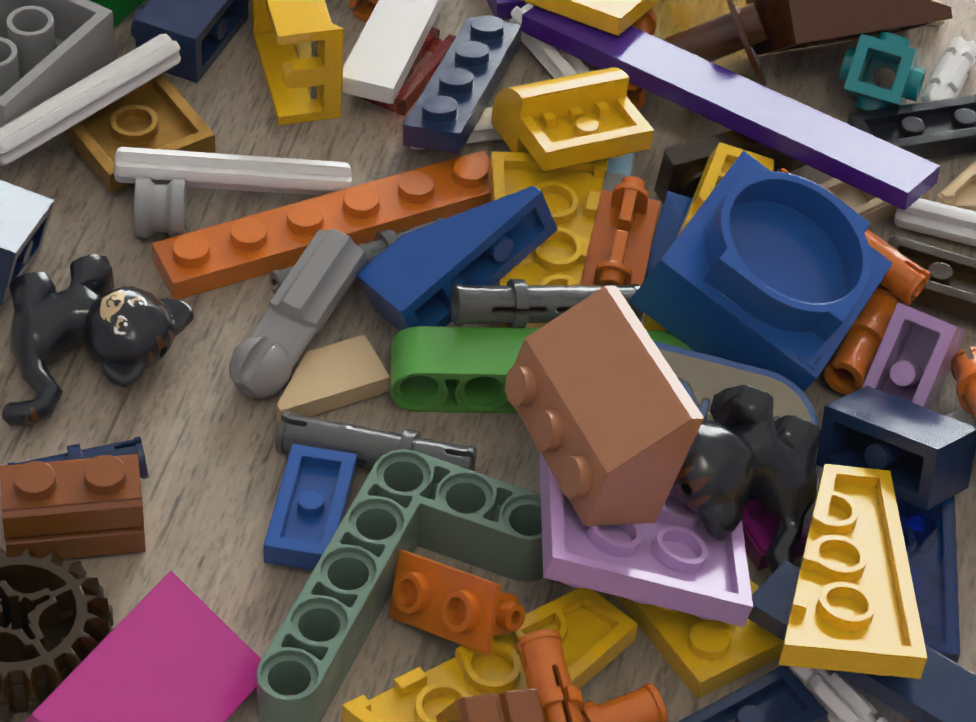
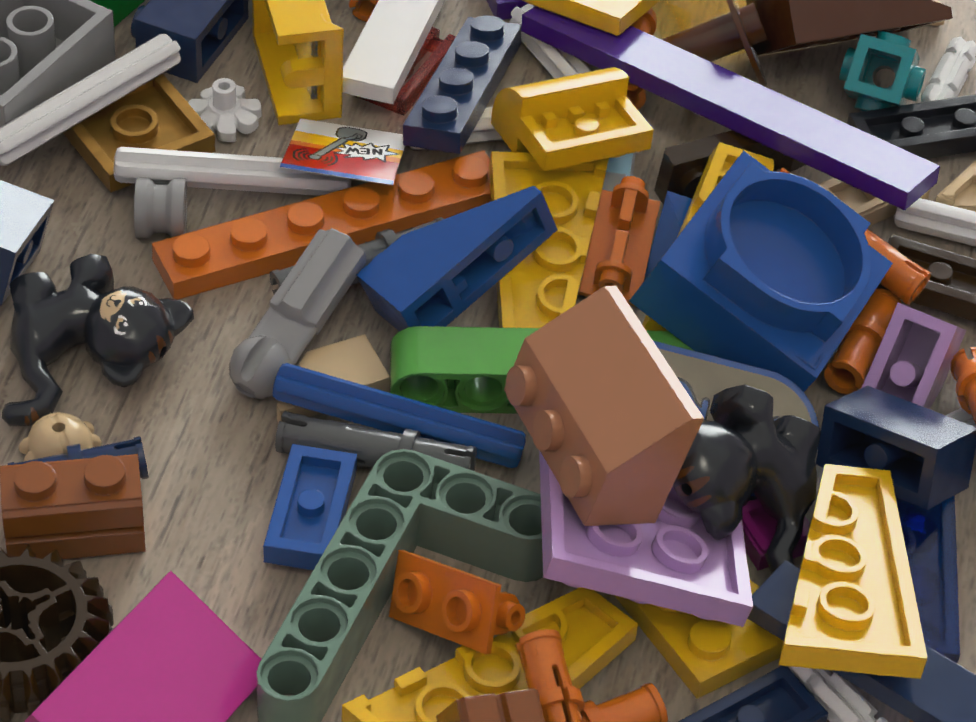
(54, 433): none -> tan animal
(227, 110): none -> white plant
(344, 151): none -> sticker
(396, 413): none -> blue axle
(522, 303): dark grey pin -> none

